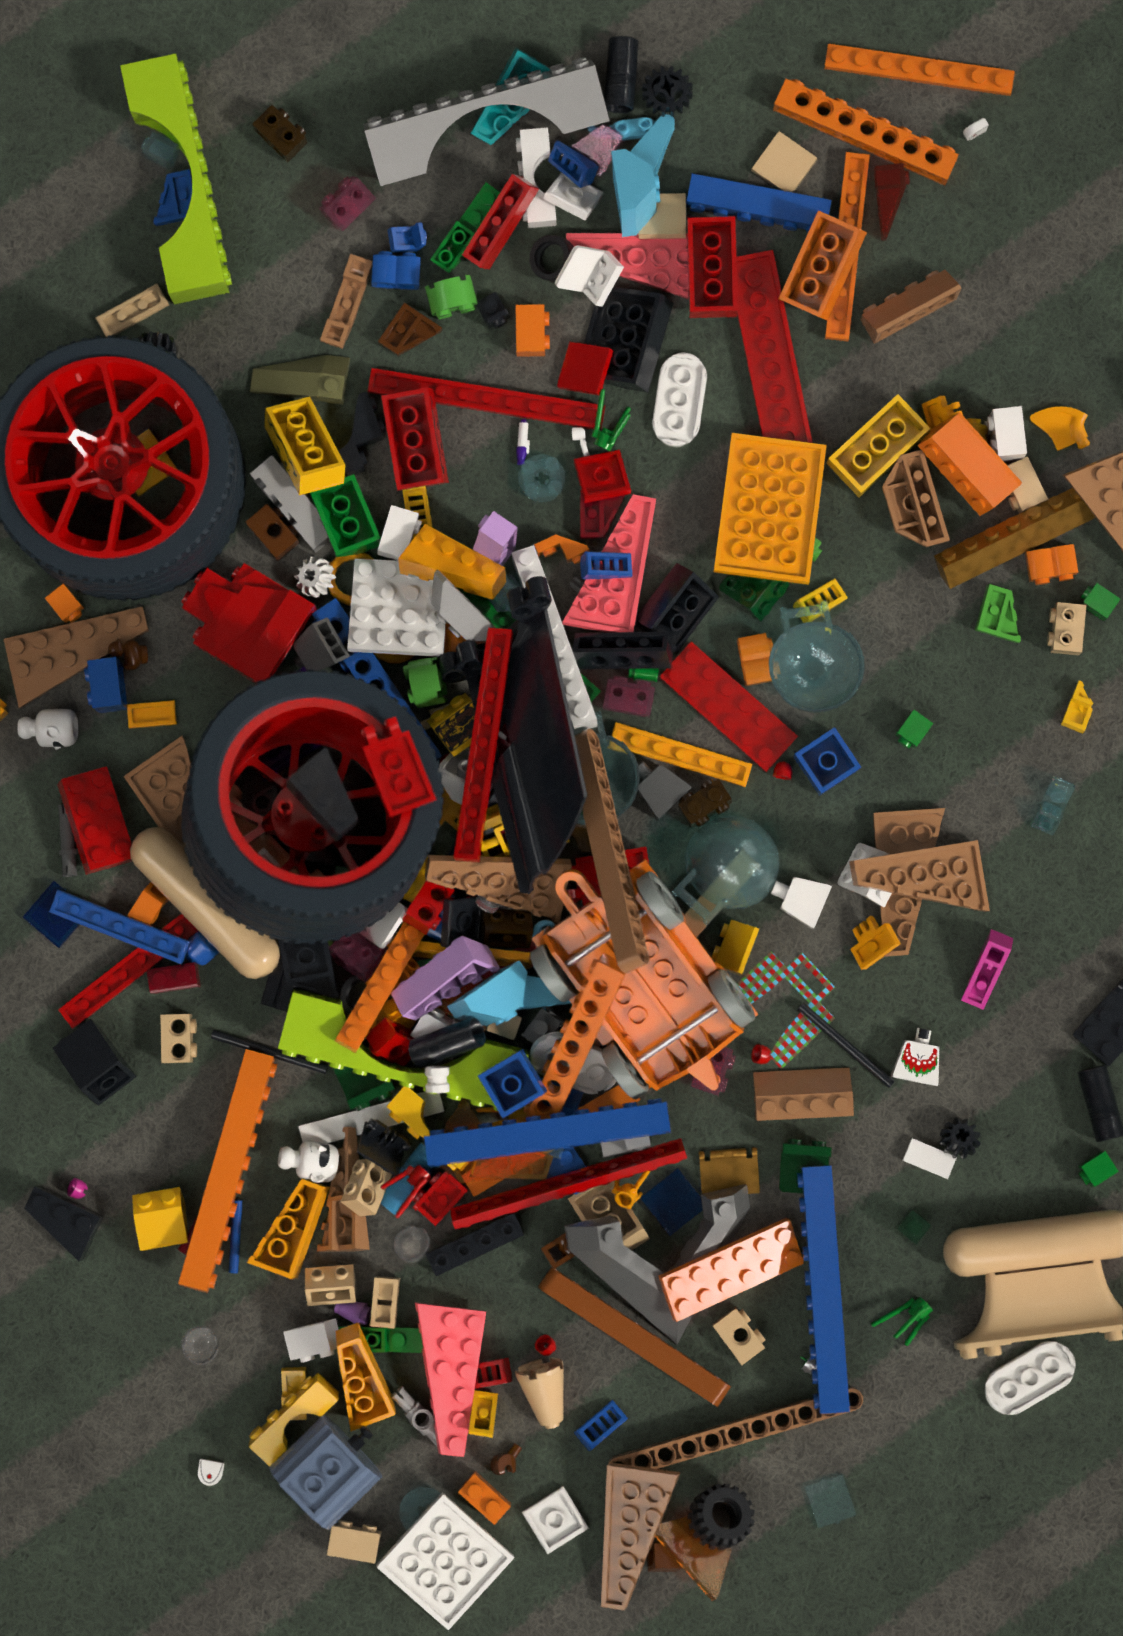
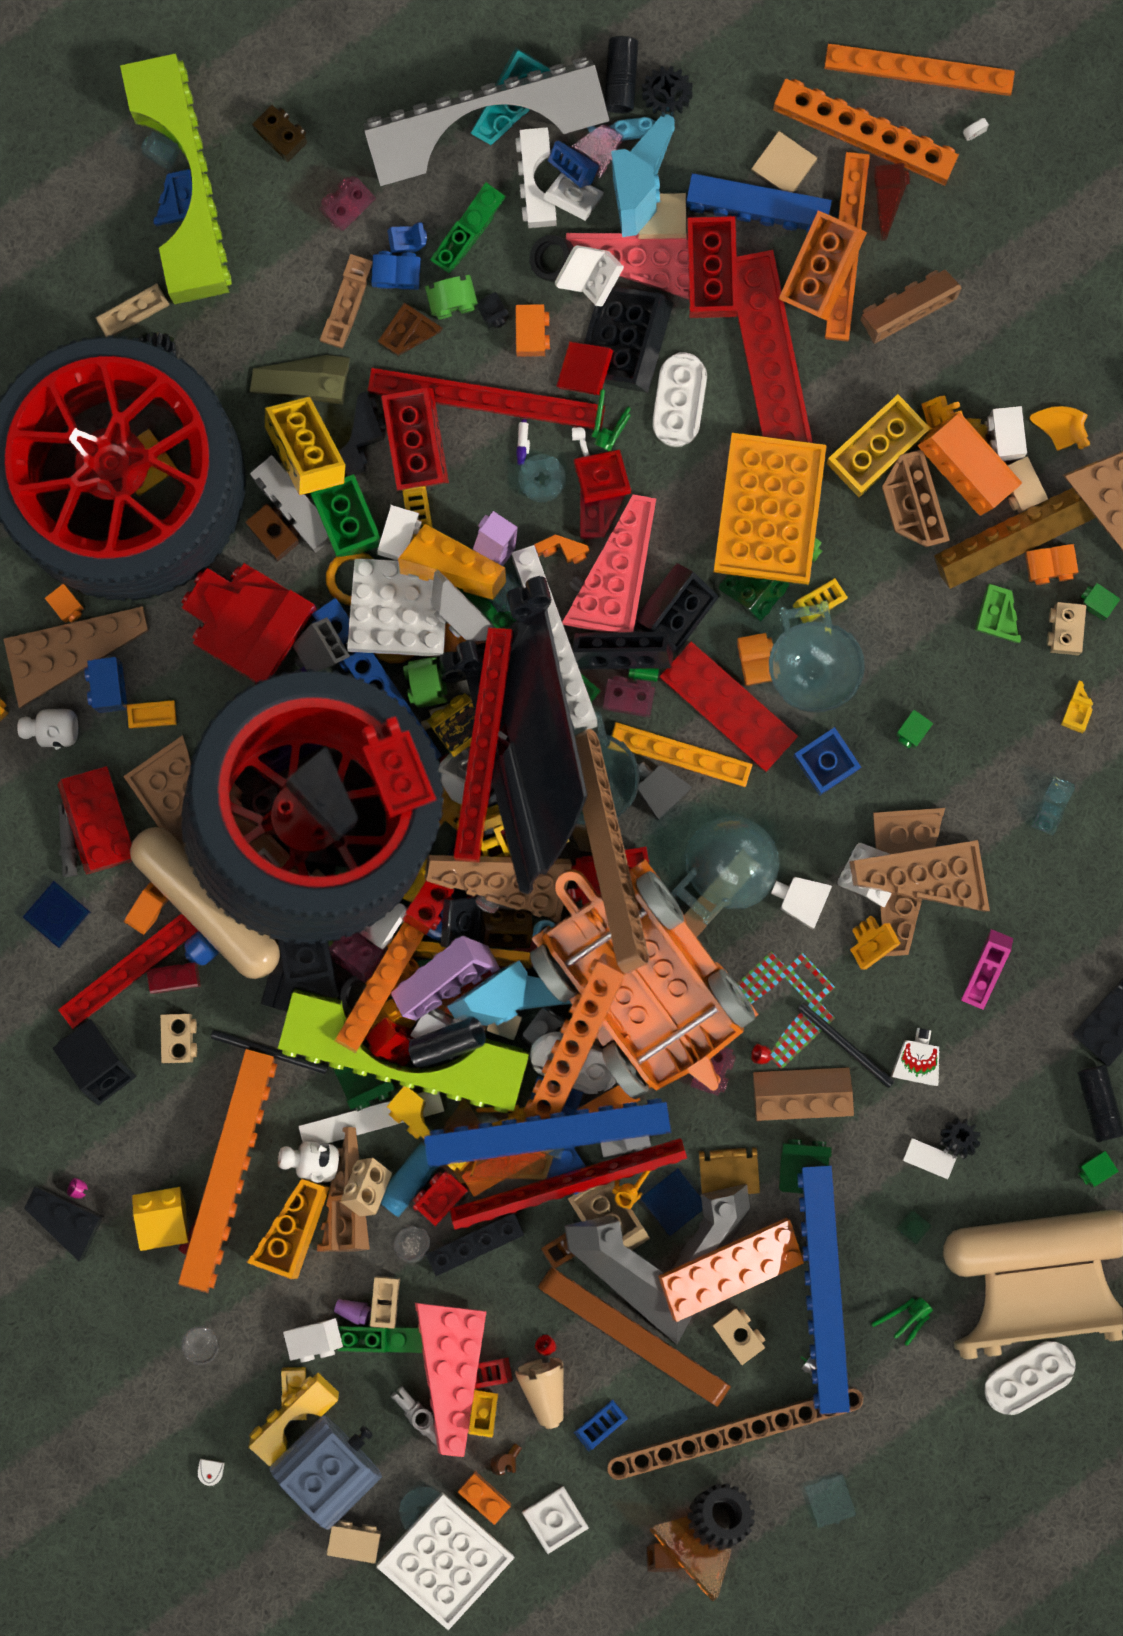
(119, 926): blue tile -> none
(133, 653): reddish brown animal -> none
(235, 1239): blue bar -> none
(315, 577): white gear -> none
(330, 1285): tan brick -> none
(363, 1383): light orange wedge -> none
(381, 1147): black hinge -> none
(417, 1178): red plant -> none
(437, 1079): white wheel -> none
(500, 221): red brick -> none
(512, 1083): blue brick -> none
(606, 573): blue slope -> none
(632, 1516): medium nougat wing -> none
(705, 803): dark brown brick -> none
(735, 946): yellow slope -> none
(783, 771): red hinge -> none

